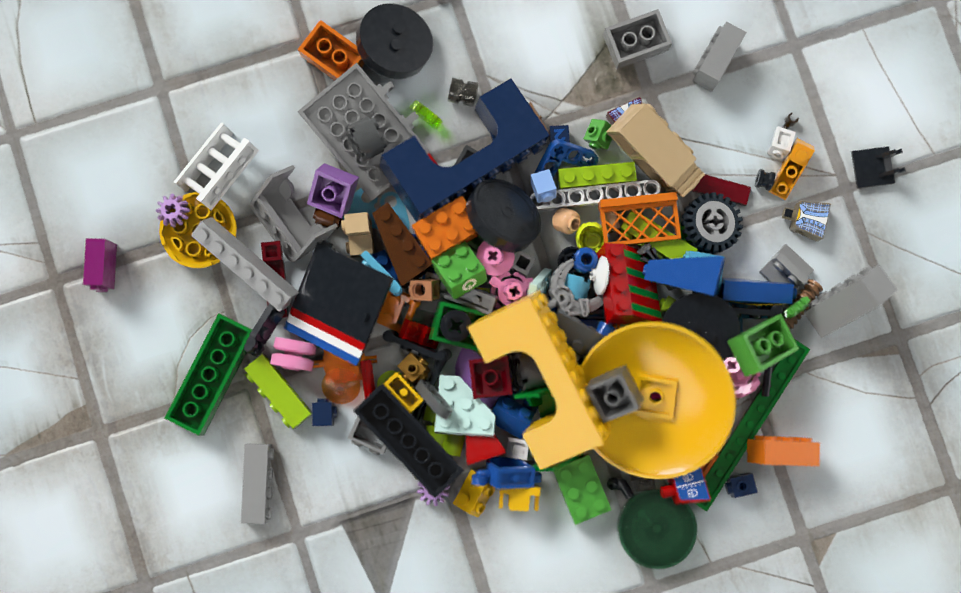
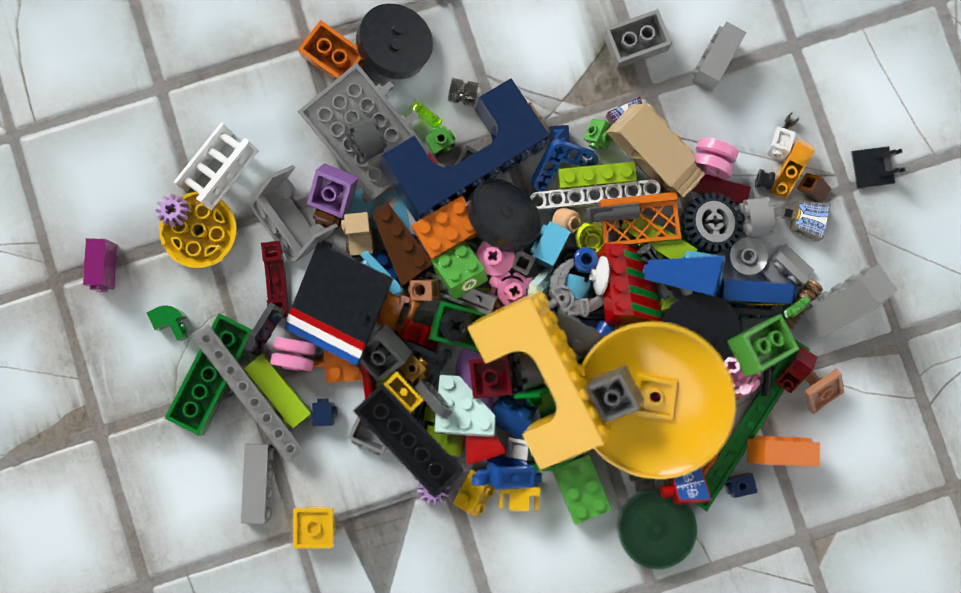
(166, 316): none -> green brick
(245, 263): light grey brick -> none
(247, 392): none -> light grey brick
(314, 527): none -> yellow panel
(341, 378): clear orange dish -> none
(384, 353): none -> dark grey brick
(436, 135): none -> bright green brick
(543, 186): light blue brick -> none
(550, 244): none -> medium azure brick
(613, 212): none -> dark grey piece
(620, 484): black arm -> none
(715, 157): none -> bright pink wheel
(757, 217): none -> light grey brick
(757, 252): none -> light grey dish
(796, 369): none -> dark red slope
(814, 187): none -> reddish brown brick
(823, 390): none -> nougat tile

